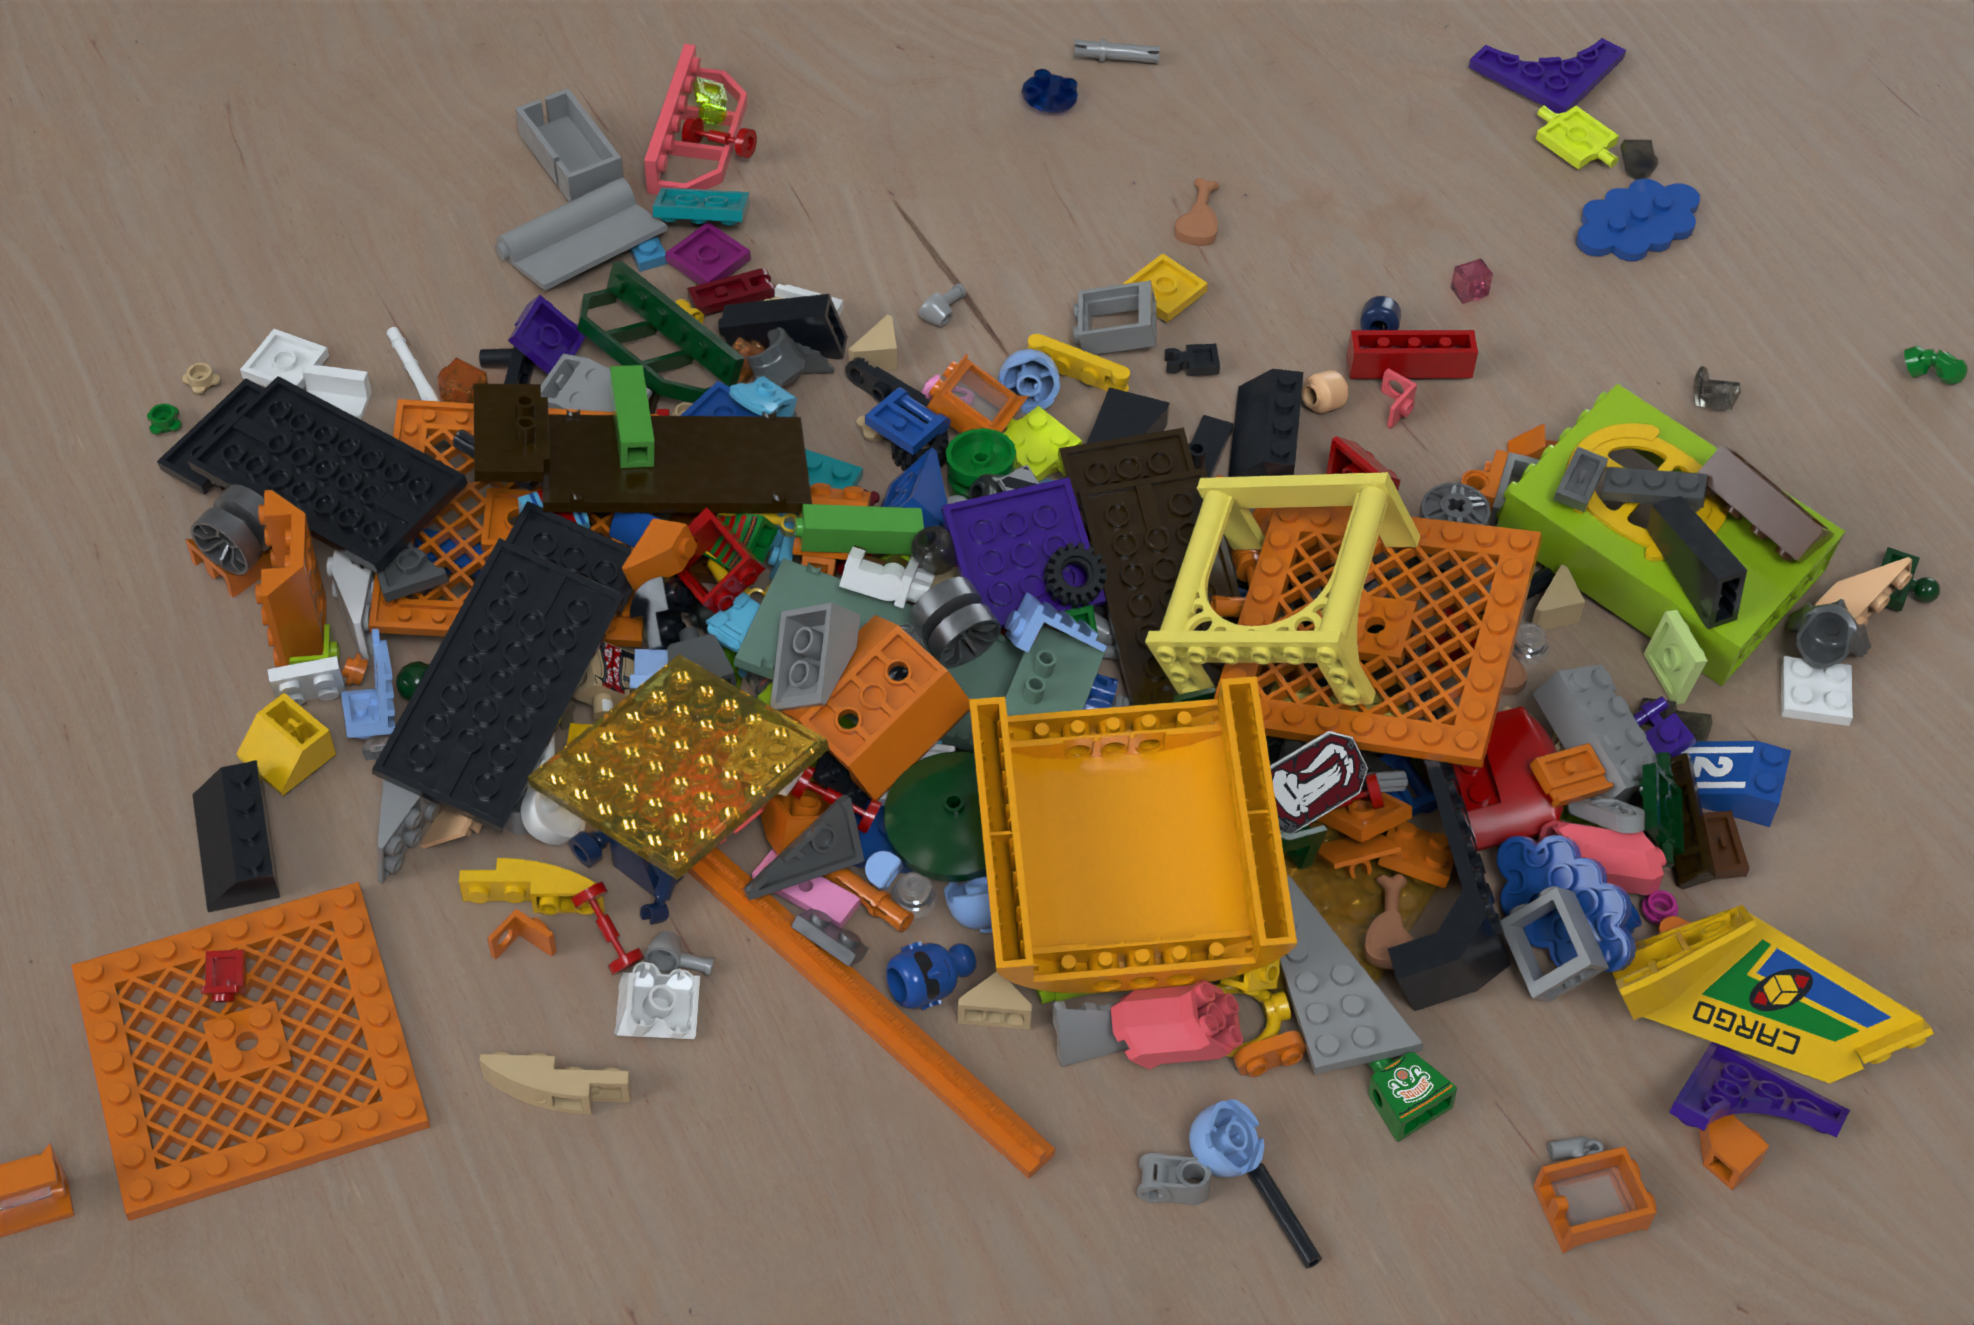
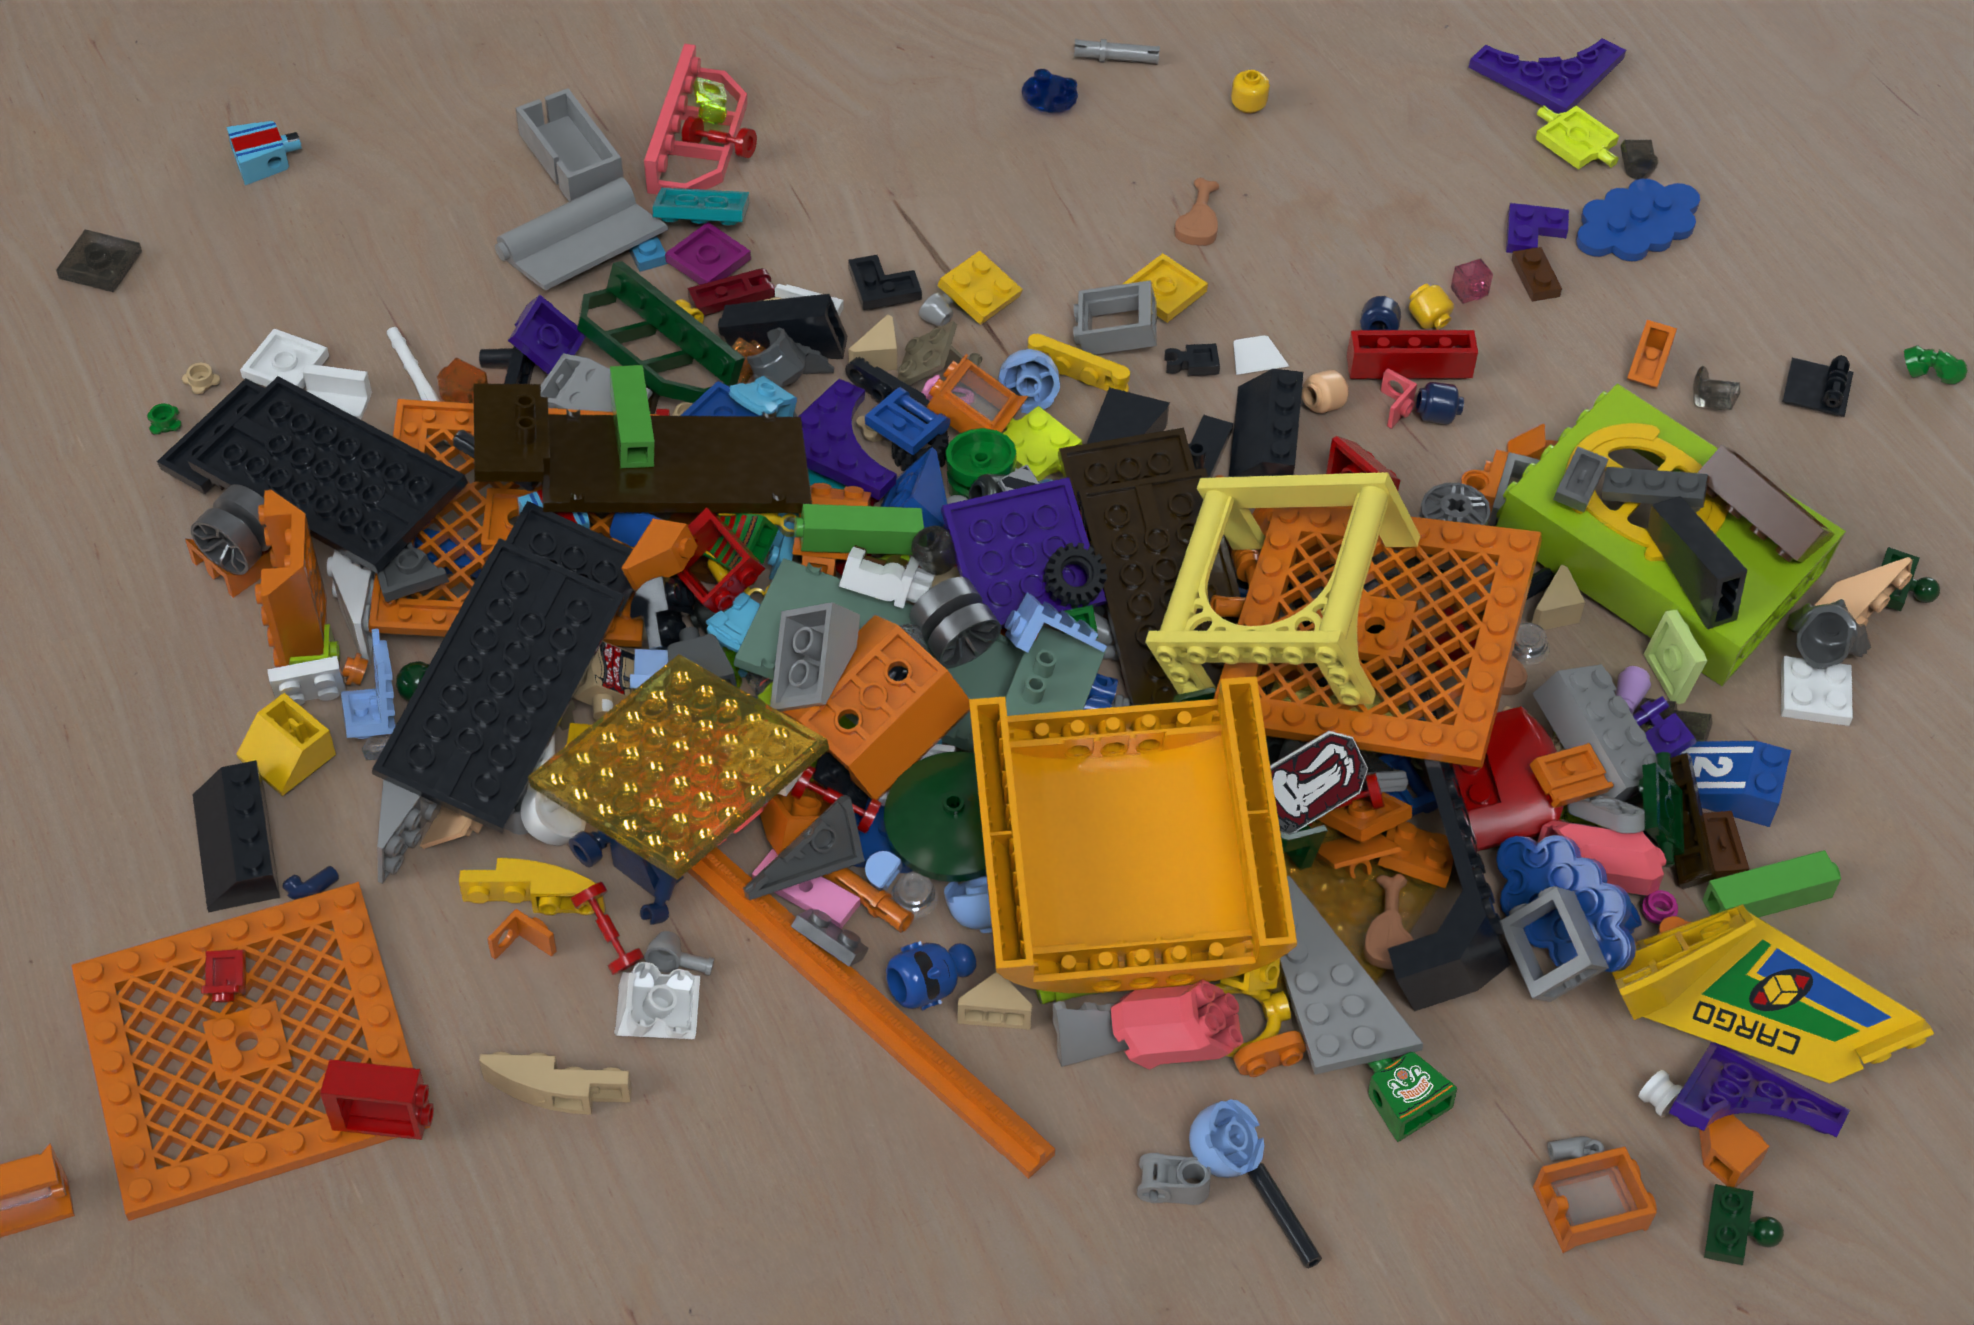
(99, 260): none -> clear smoke plate
(261, 149): none -> medium azure torso
(316, 884): none -> dark blue arm
(376, 1099): none -> red window
(833, 446): none -> dark purple plate
(882, 290): none -> black plate
(931, 354): none -> dark tan plate
(980, 287): none -> yellow plate
(1250, 91): none -> yellow head
(1257, 355): none -> white sticker
(1431, 306): none -> yellow head
(1439, 403): none -> dark blue head
(1529, 221): none -> dark purple plate
(1536, 274): none -> reddish brown plate
(1633, 686): none -> lavender cone
(1652, 354): none -> orange slope
(1660, 1093): none -> white wheel
(1732, 1225): none -> dark green plate
(1775, 886): none -> bright green brick
(1819, 385): none -> black hinge

